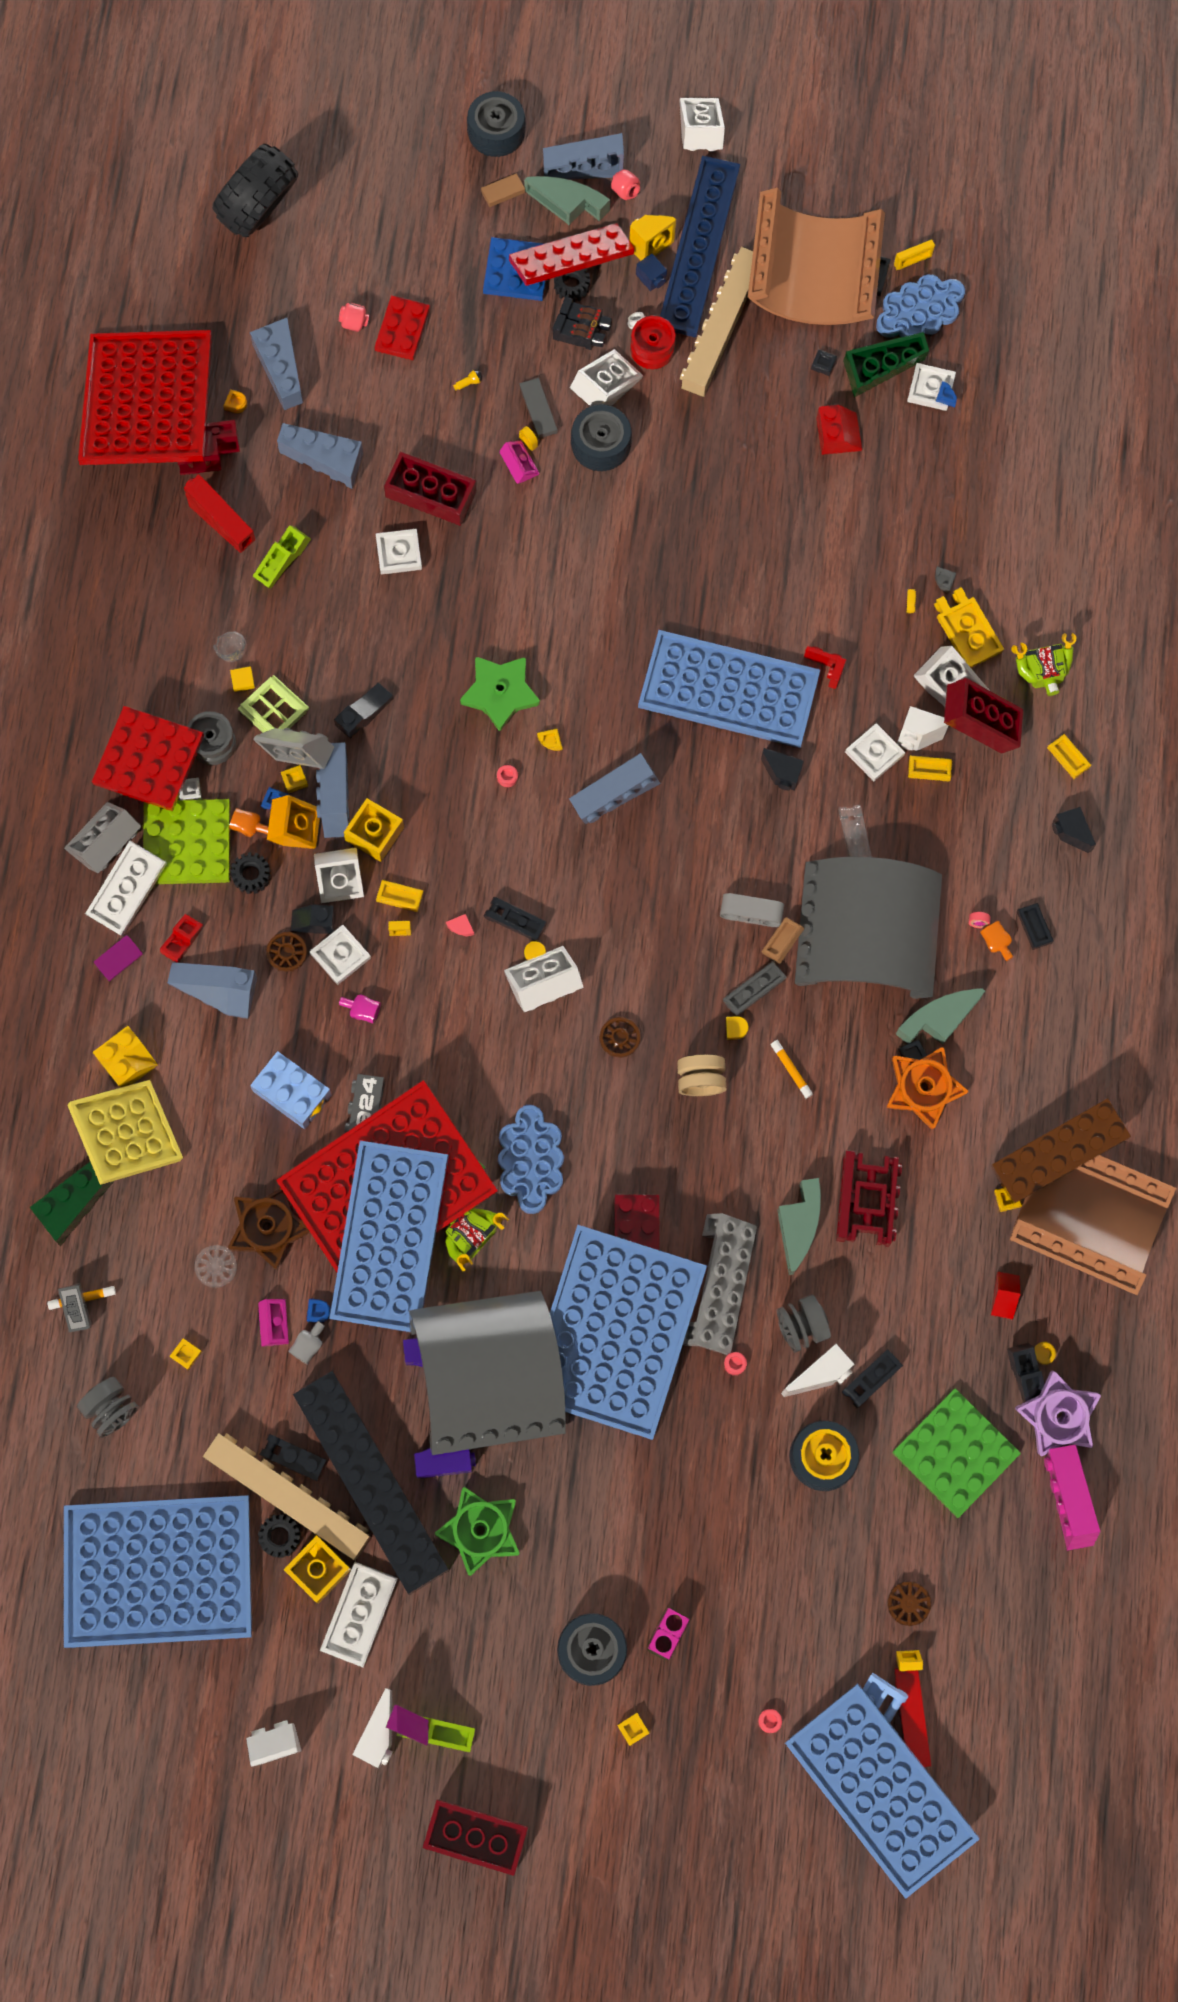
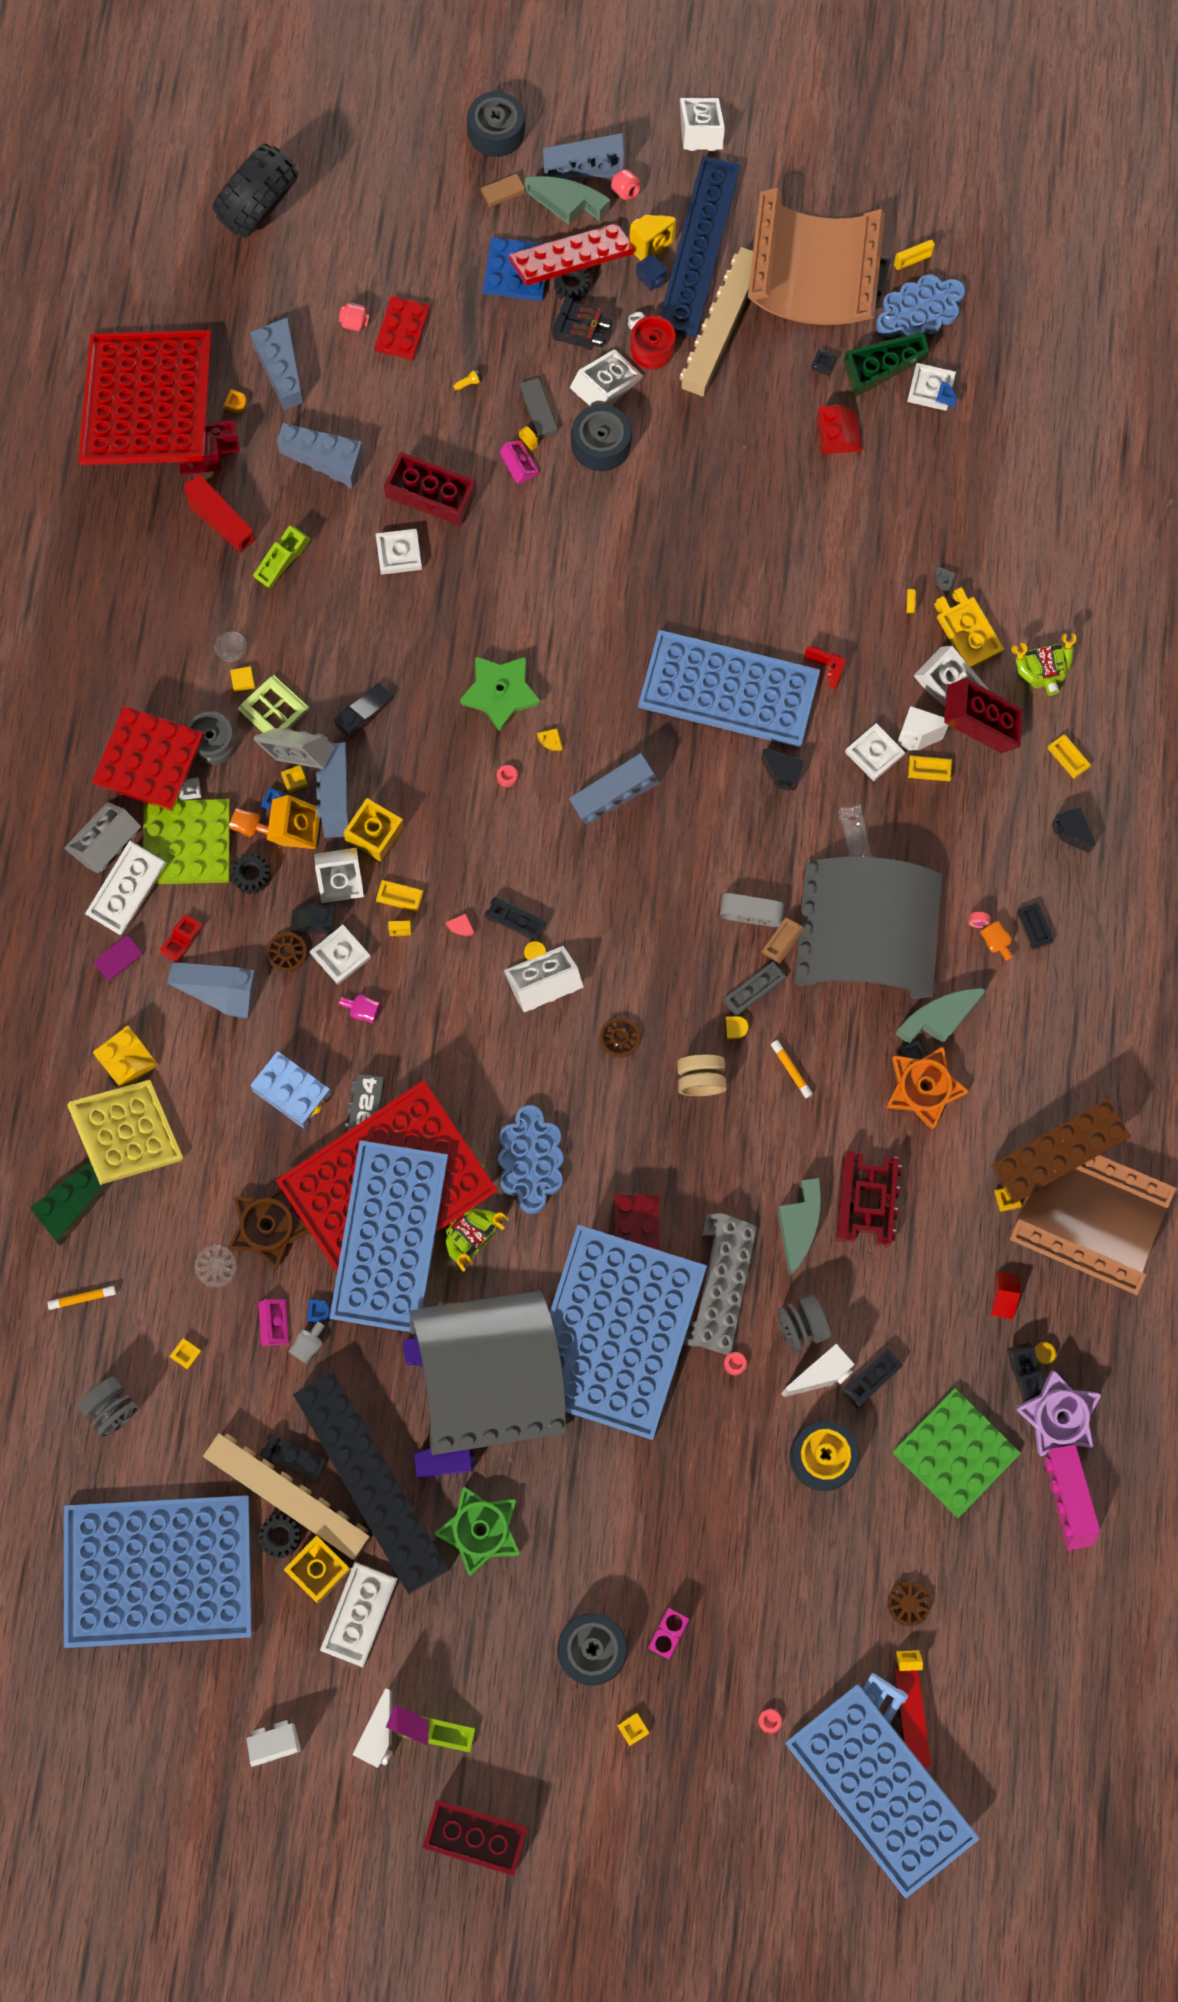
(74, 1307): slope -> none

